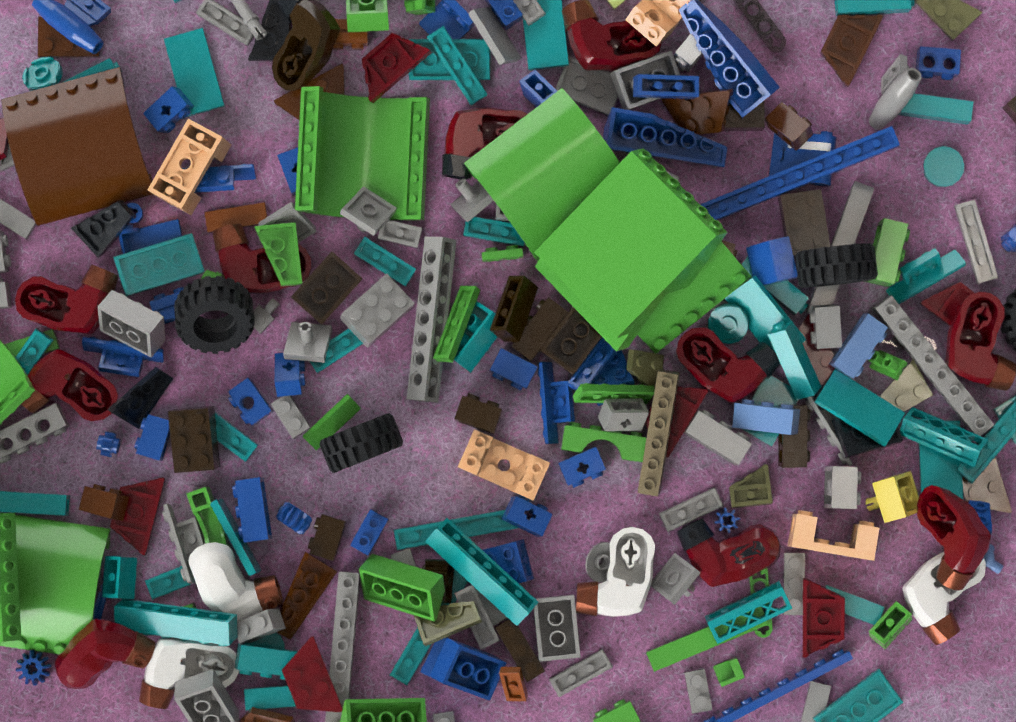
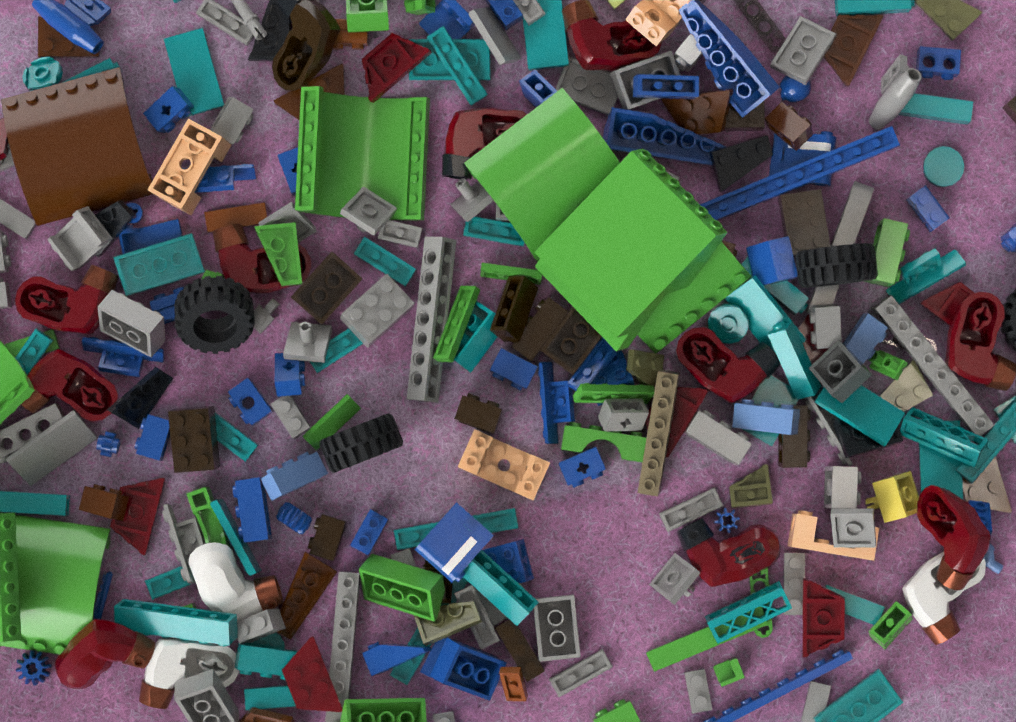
(51, 448): none -> light grey tile
(80, 239): none -> light grey panel
(119, 577): teal brick -> none
(232, 120): none -> light grey brick
(293, 475): none -> medium blue brick
(387, 656): none -> blue slope
(451, 545): none -> blue door
(493, 254): bright green plate -> none
(503, 272): none -> bright green tile
(515, 515): blue brick -> none
(598, 570): light grey dish -> none
(627, 577): white piece -> none
(739, 159): none -> black wing
(793, 90): none -> blue hair
(803, 50): none -> light grey tile
(840, 371): none -> dark grey slope
(853, 528): none -> light grey plate
(927, 208): none -> blue brick
(975, 241): light grey plate -> none

